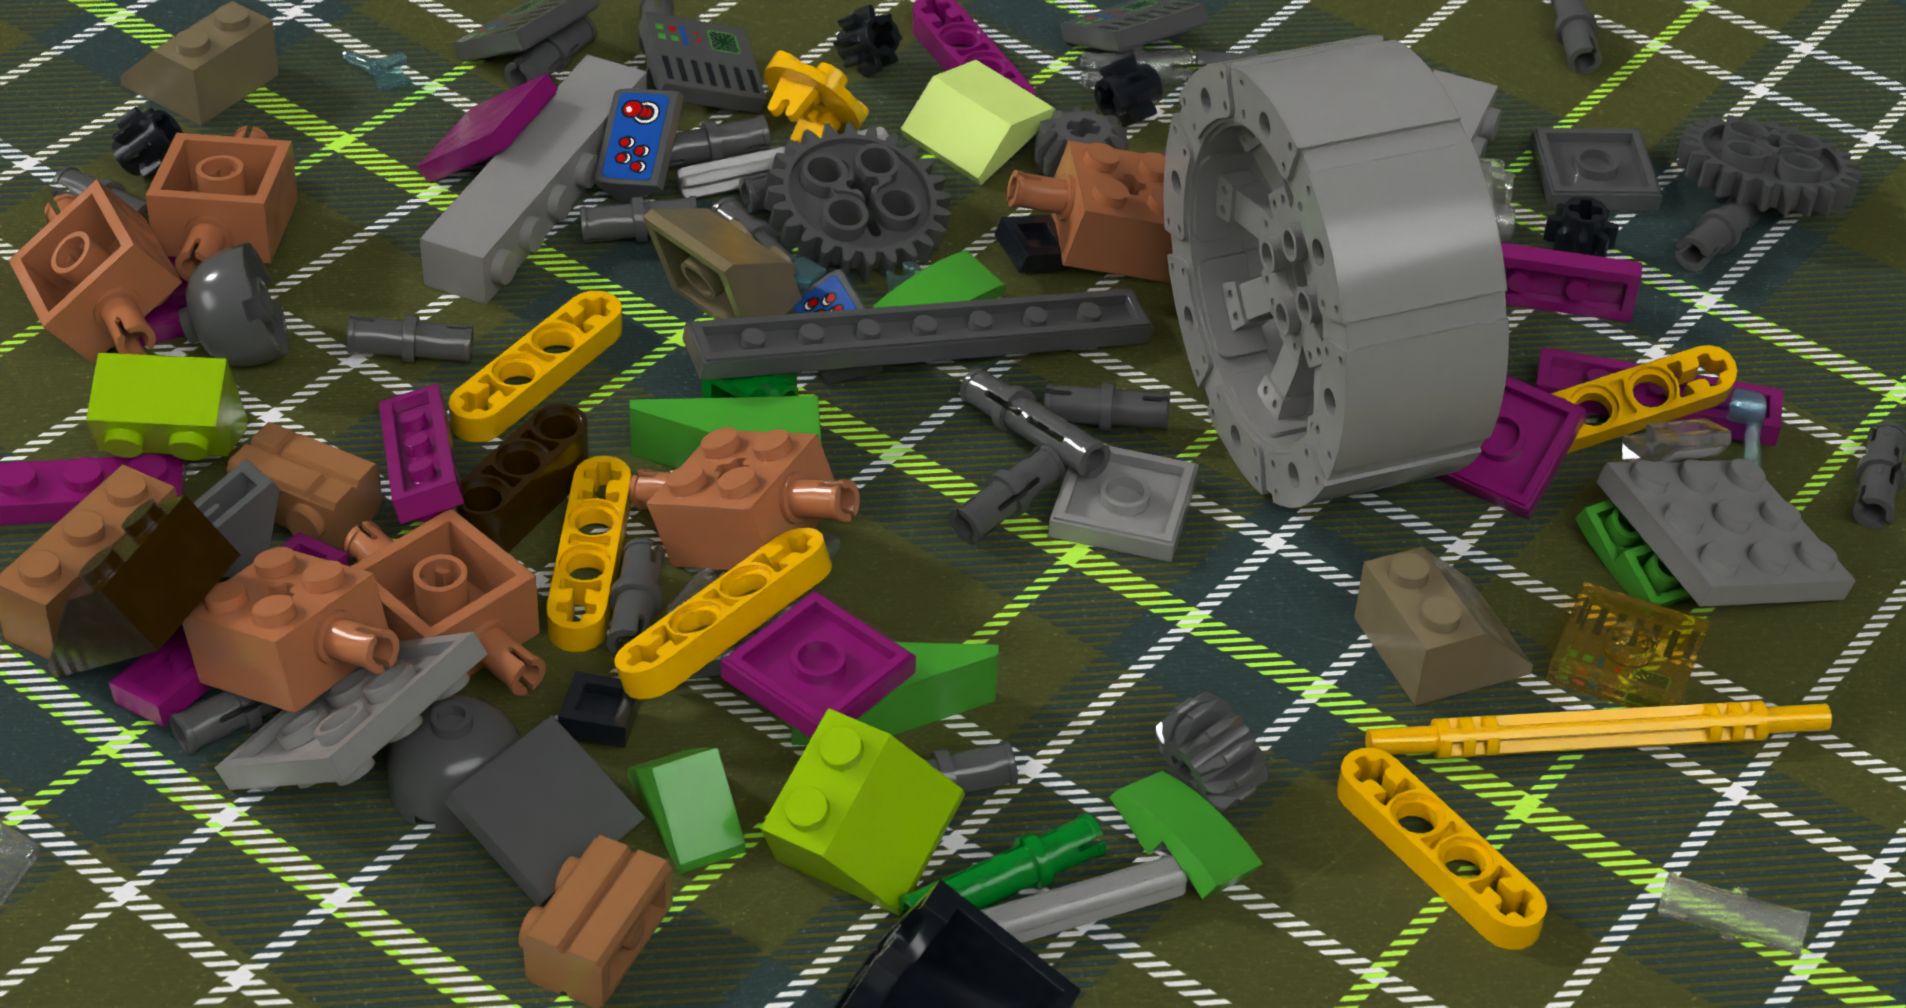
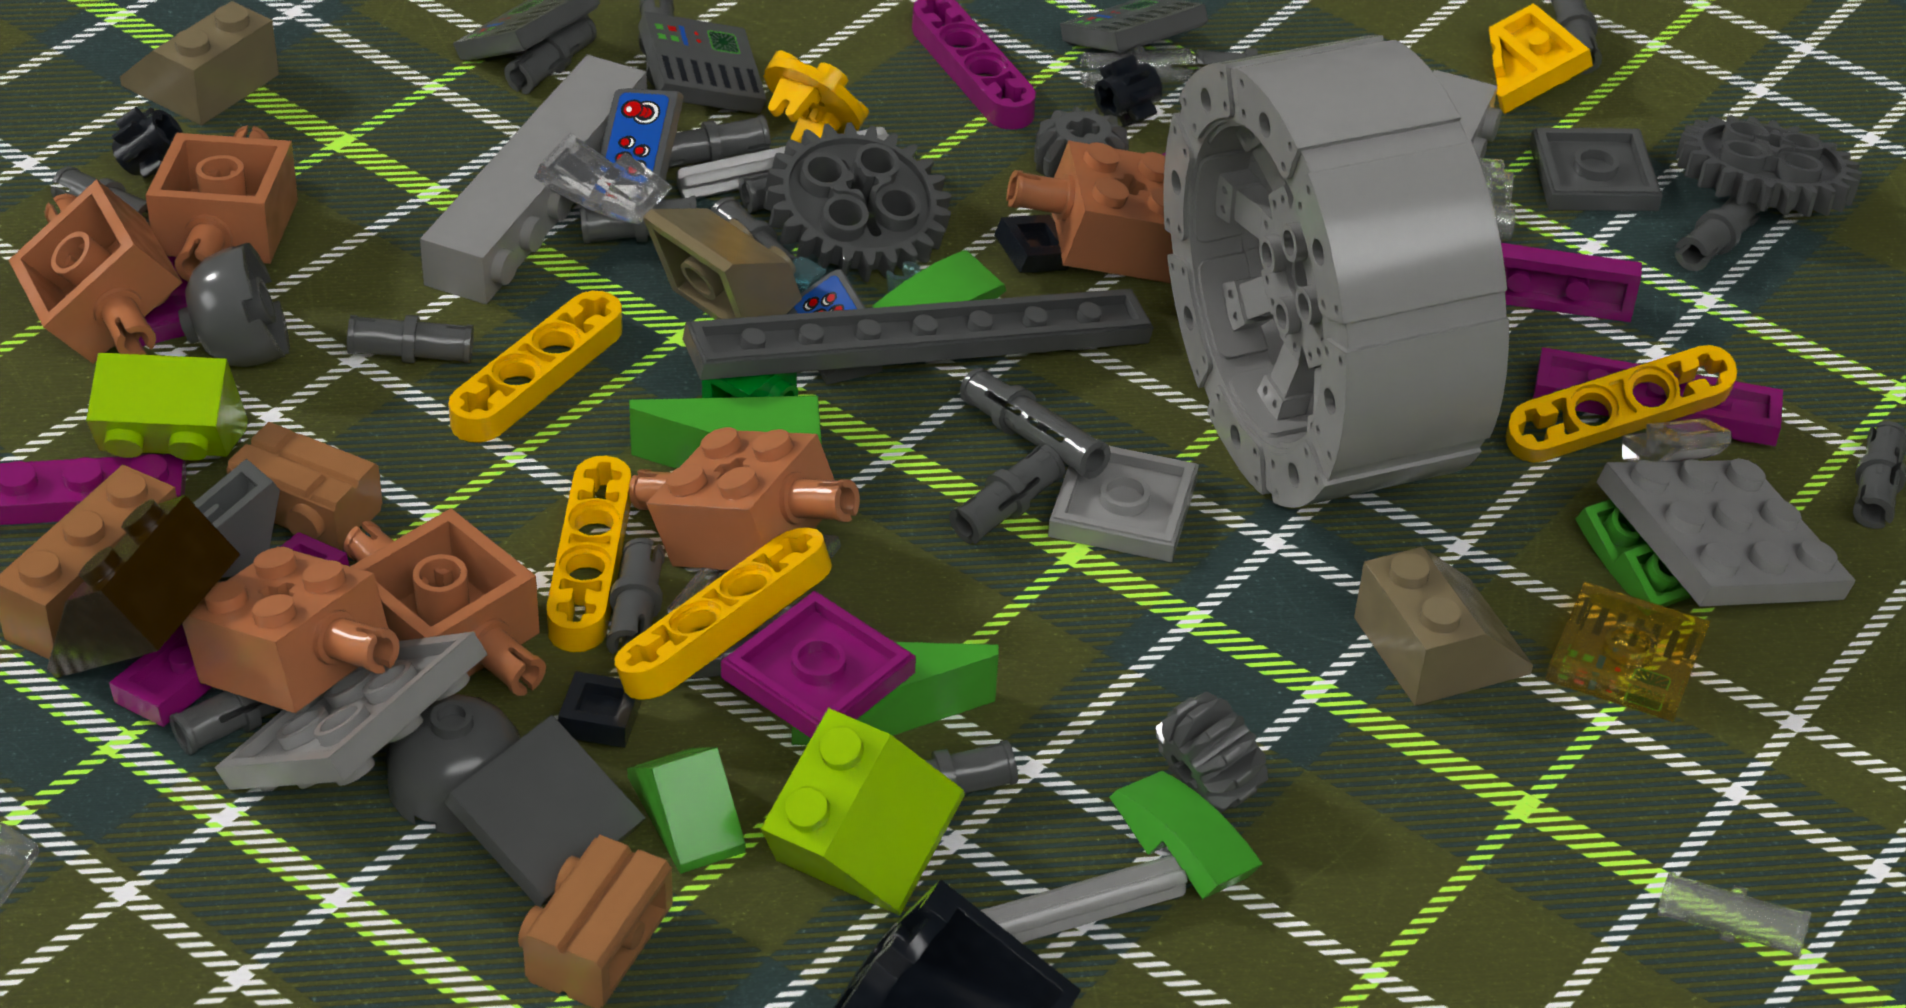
(385, 70): clear light blue hand -> none
(420, 454): magenta plate -> none
(488, 128): magenta tile -> none
(526, 475): dark brown beam -> none
(615, 189): none -> clear slope
(867, 40): black gear -> none
(974, 119): yellowish green slope -> none
(1028, 863): green pin -> none
(1109, 406): dark grey pin -> none
(1447, 842): yellow beam -> none
(1523, 450): magenta tile -> none
(1533, 56): none -> yellow wing
(1581, 227): black gear -> none
(1599, 729): yellow axle -> none
(1750, 409): clear light blue hand -> none

